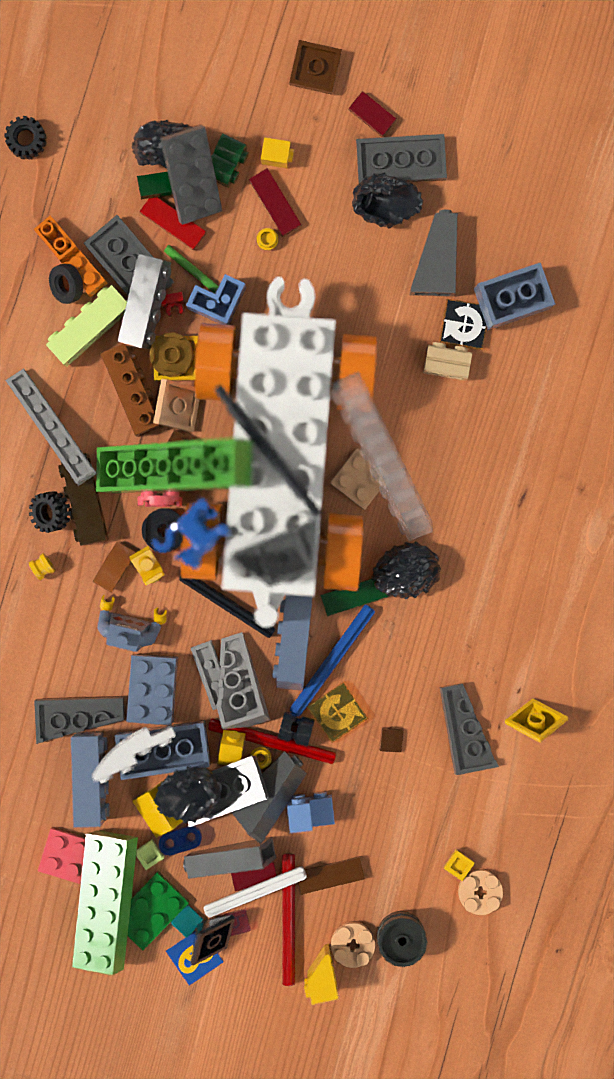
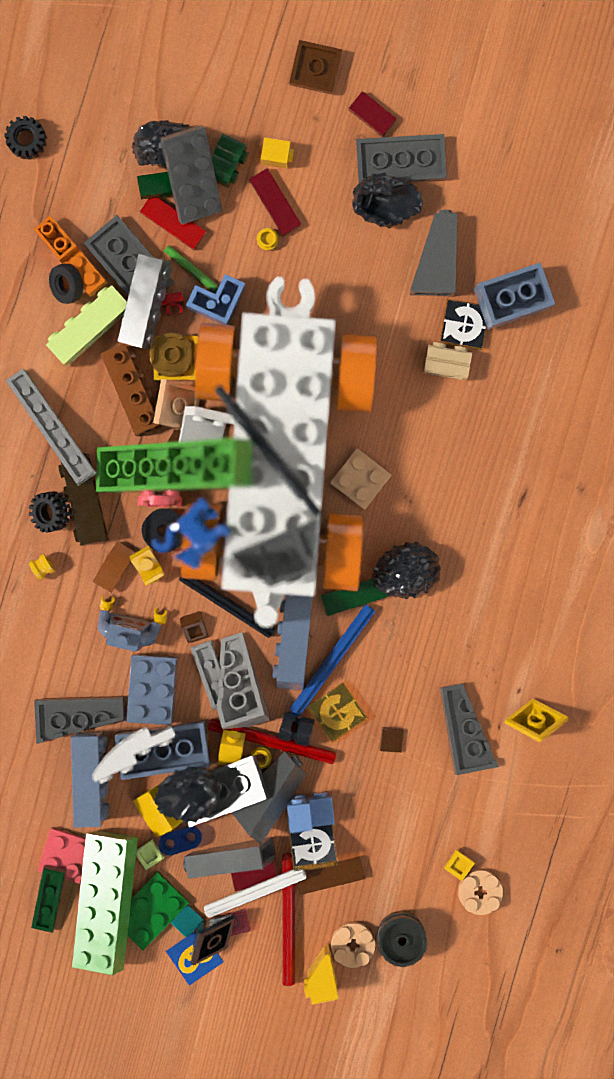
(48, 898): none -> dark green tile
(193, 627): none -> reddish brown slope
(203, 424): none -> white bracket
(313, 848): none -> tile
(382, 455): clear brick -> none

